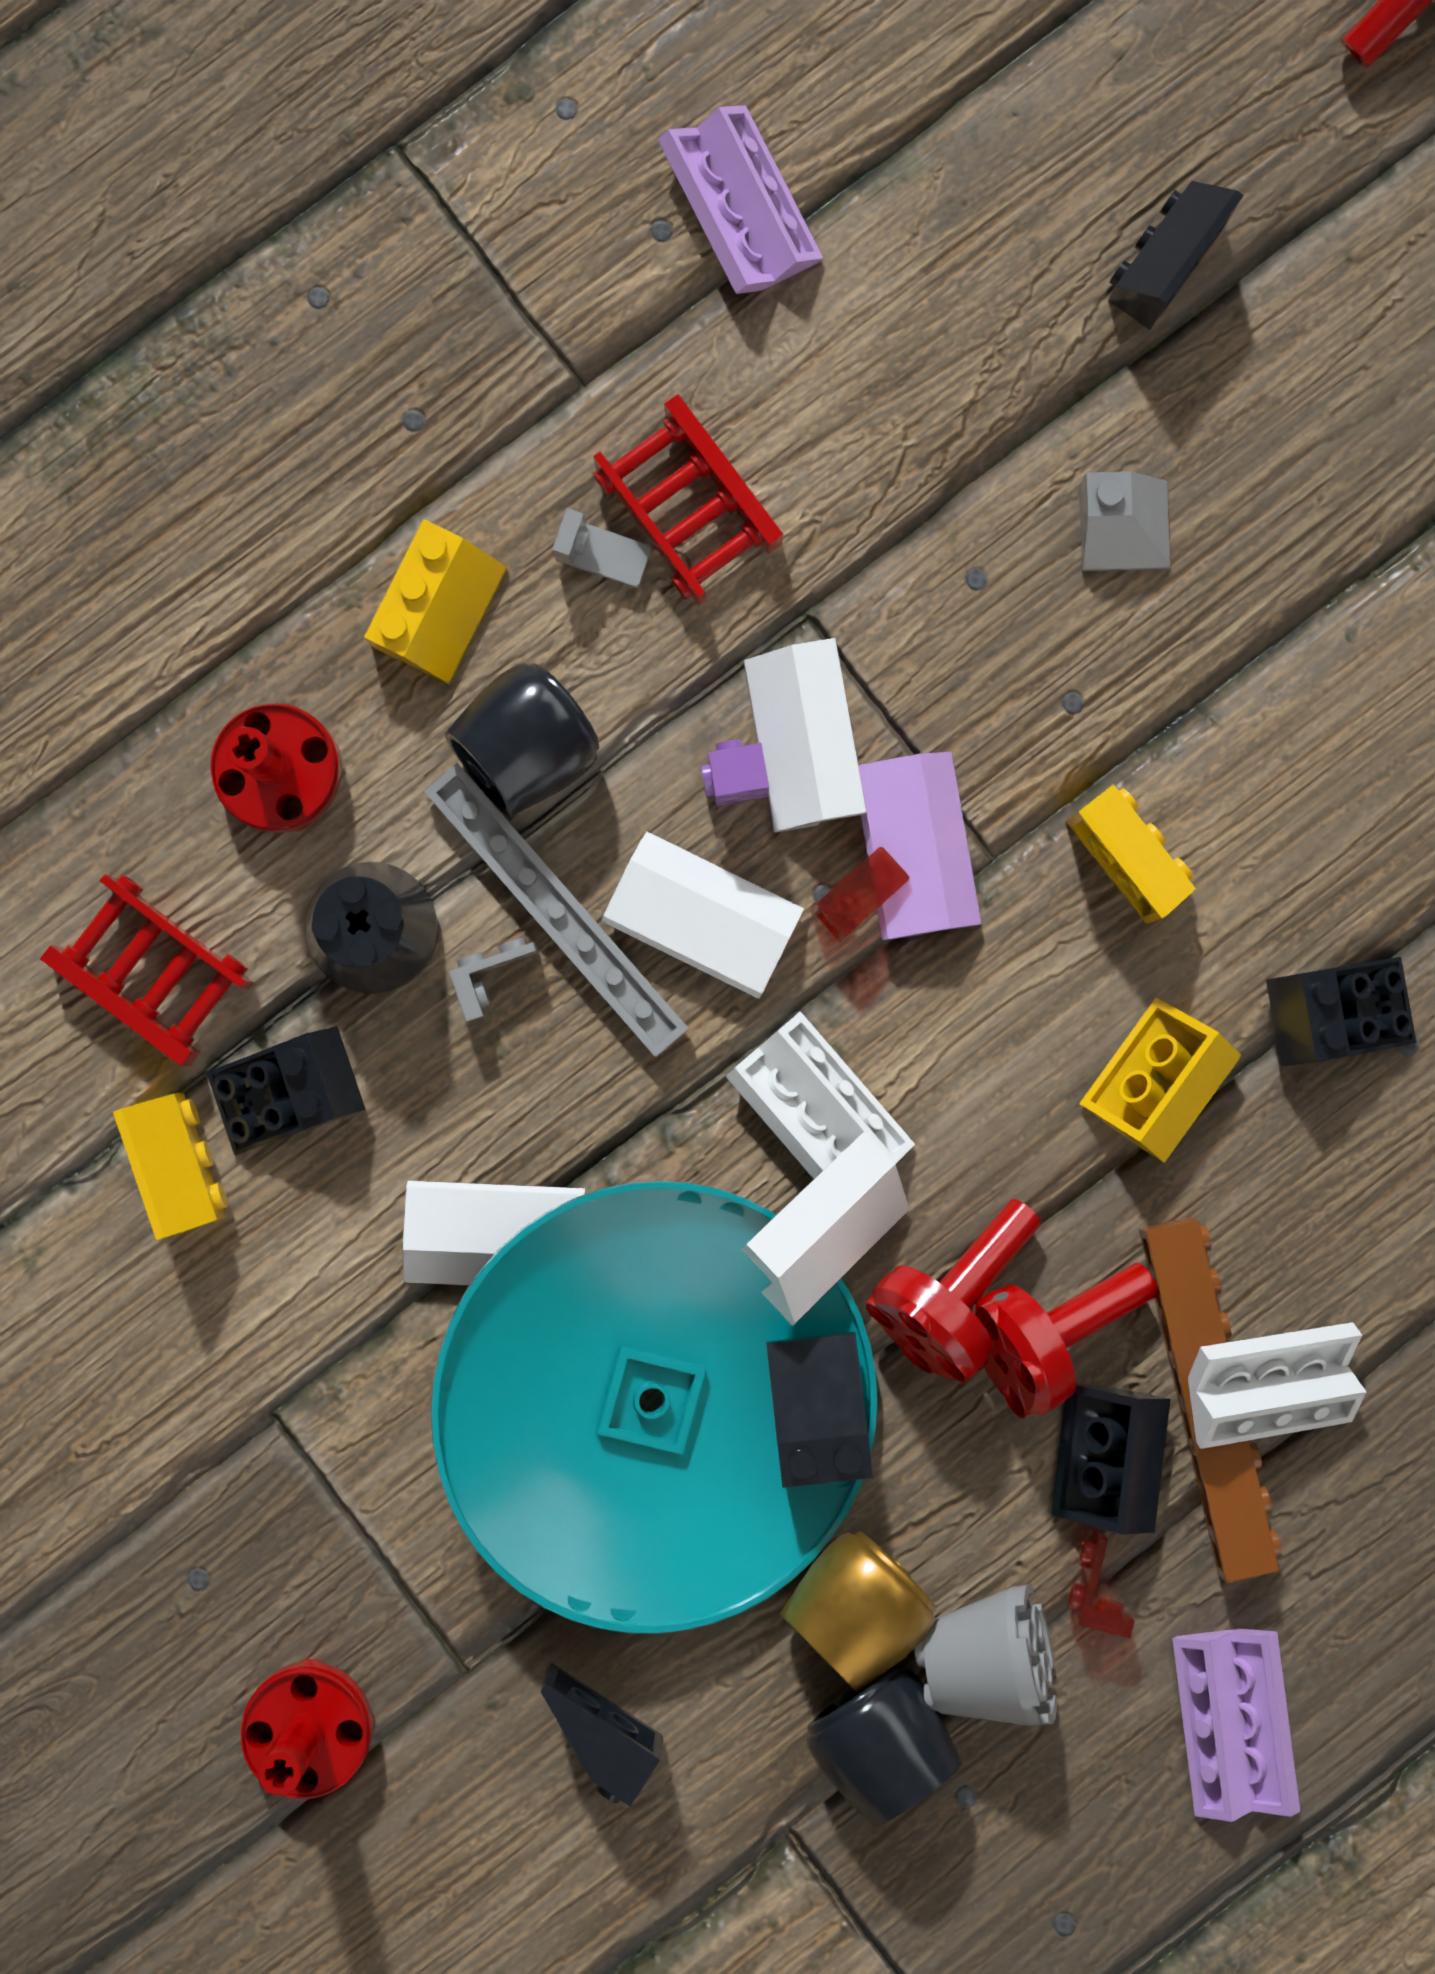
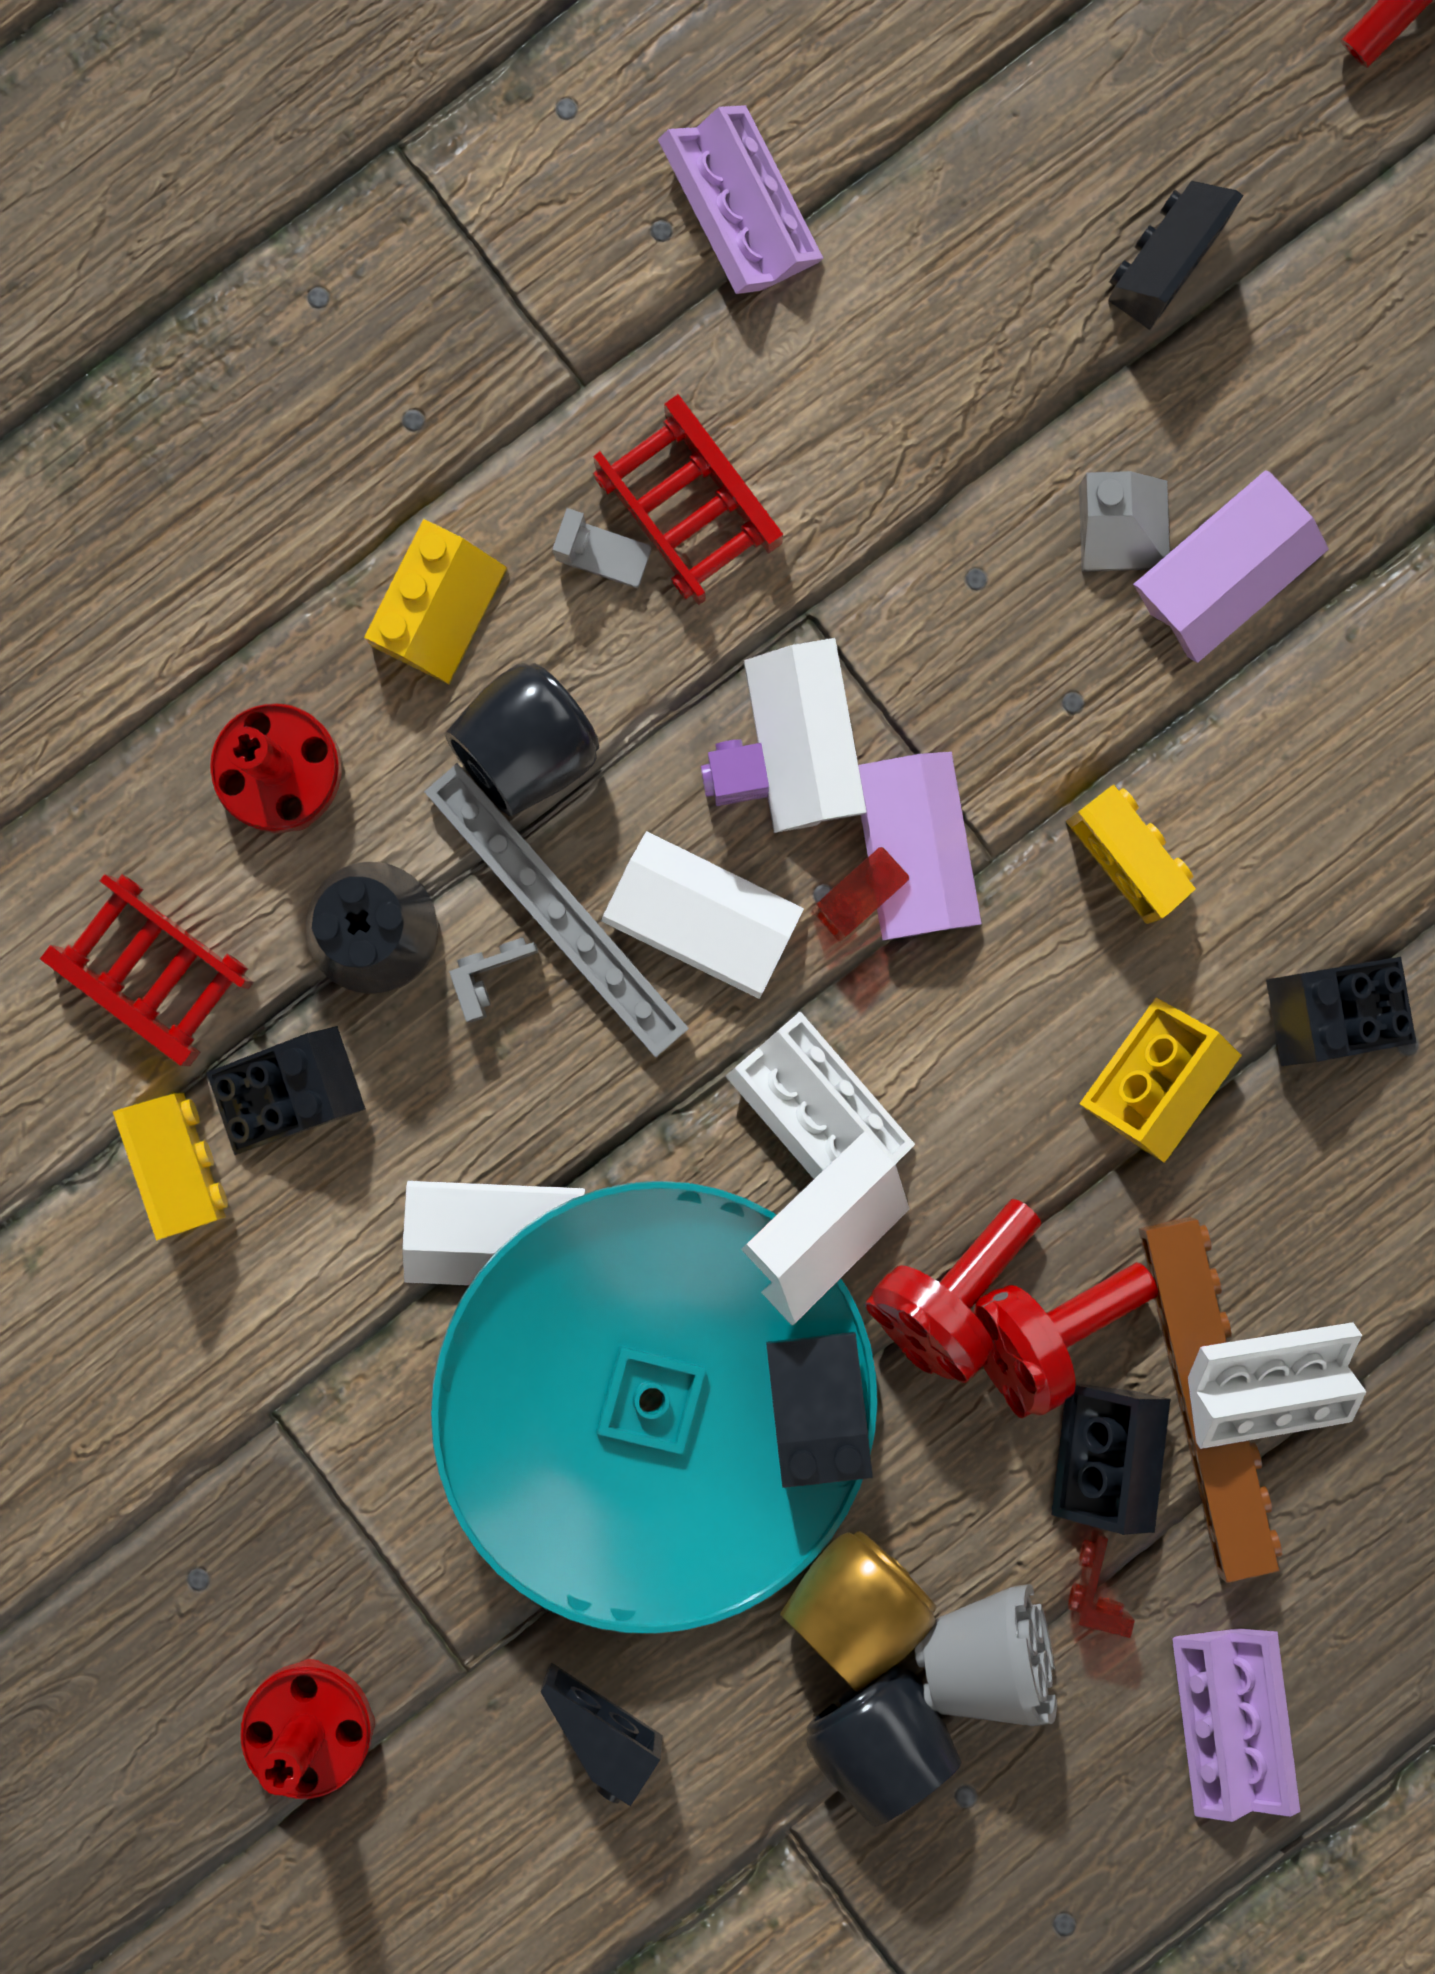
(1232, 565): none -> lavender slope

